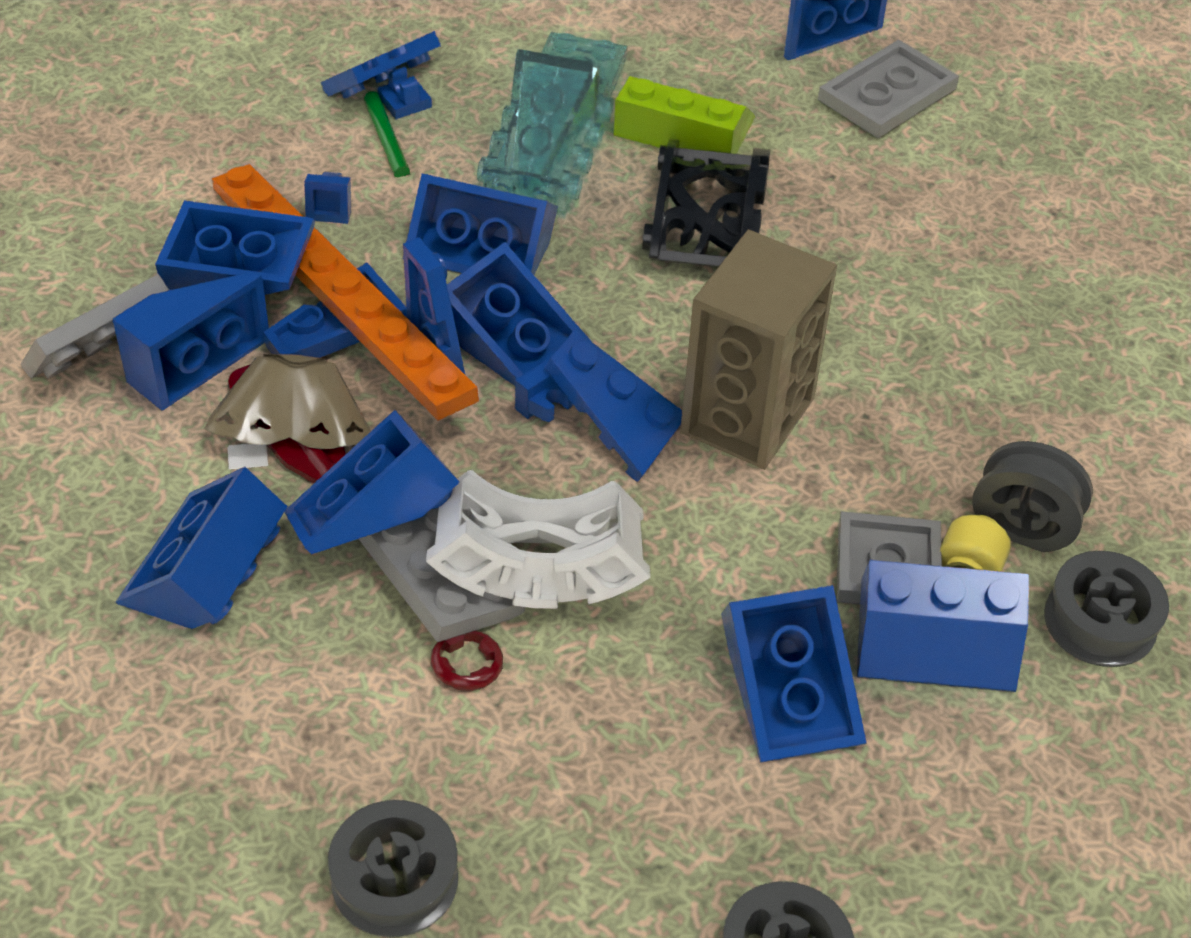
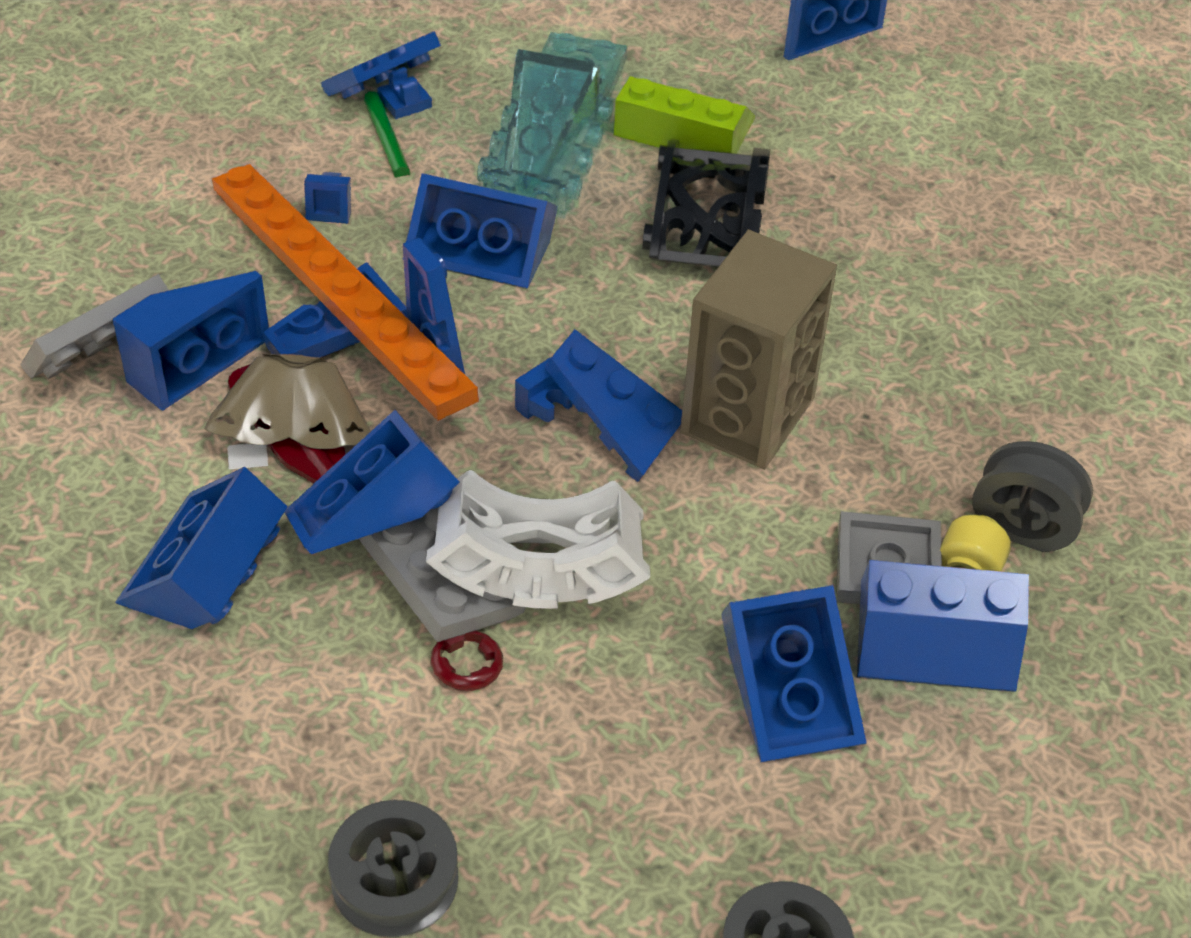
(229, 241): blue slope -> none
(507, 315): blue slope -> none
(888, 88): light grey plate -> none
(1100, 628): dark grey wheel -> none

